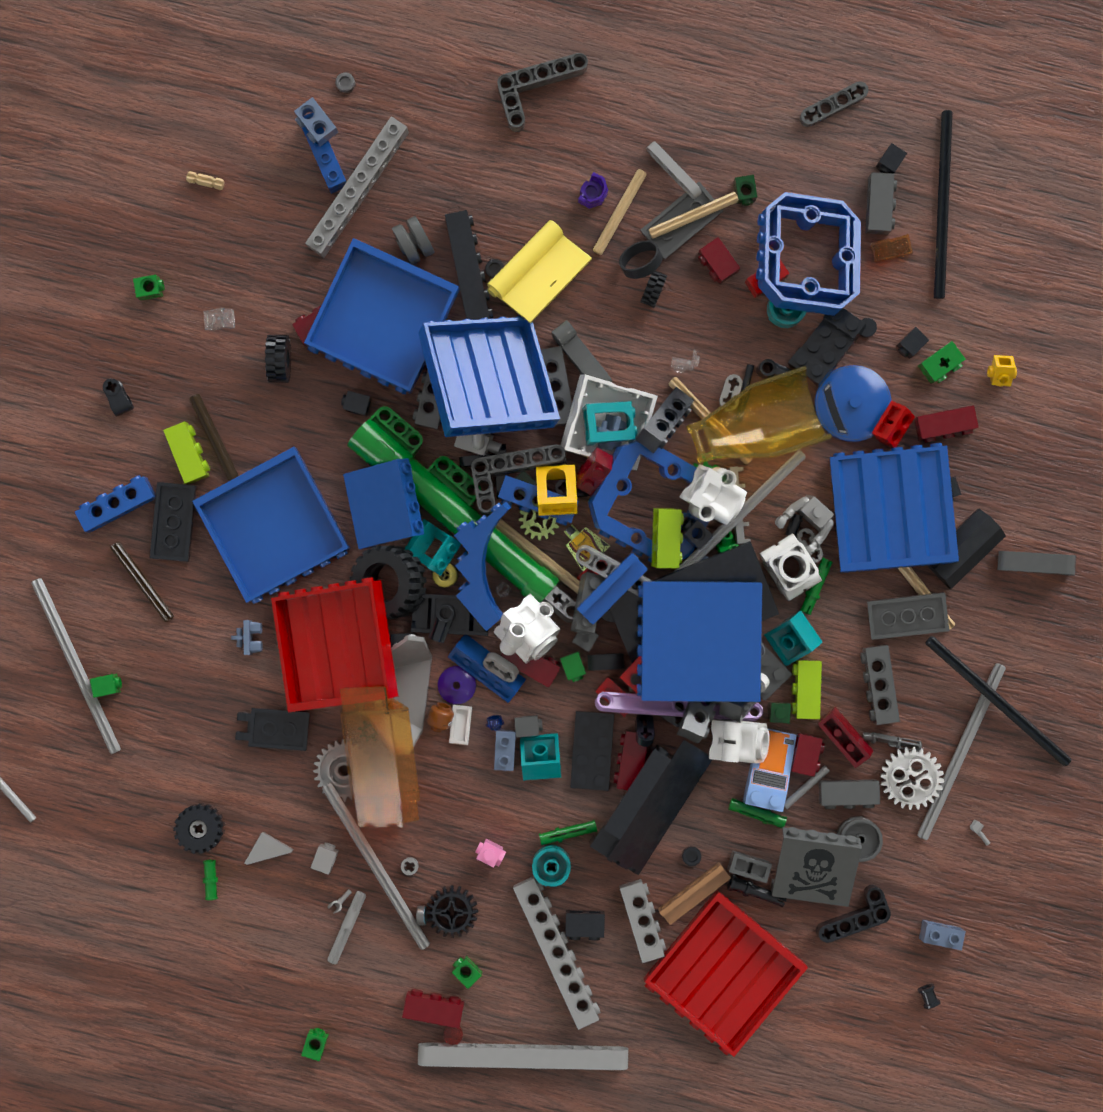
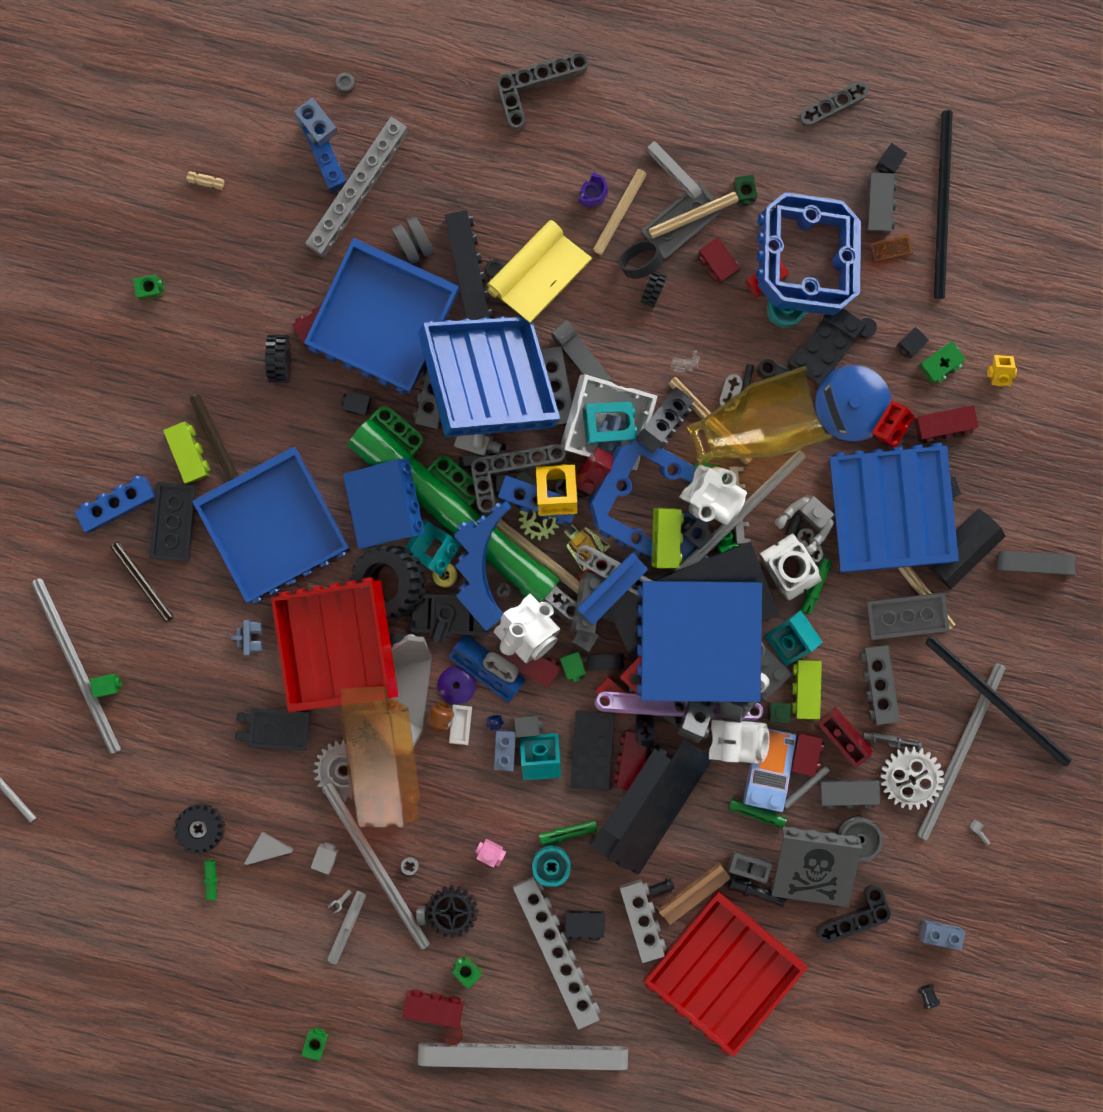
(118, 400): black piece -> none
(219, 319): clear bracket -> none
(662, 887): none -> black pin
(691, 856): black tile -> none

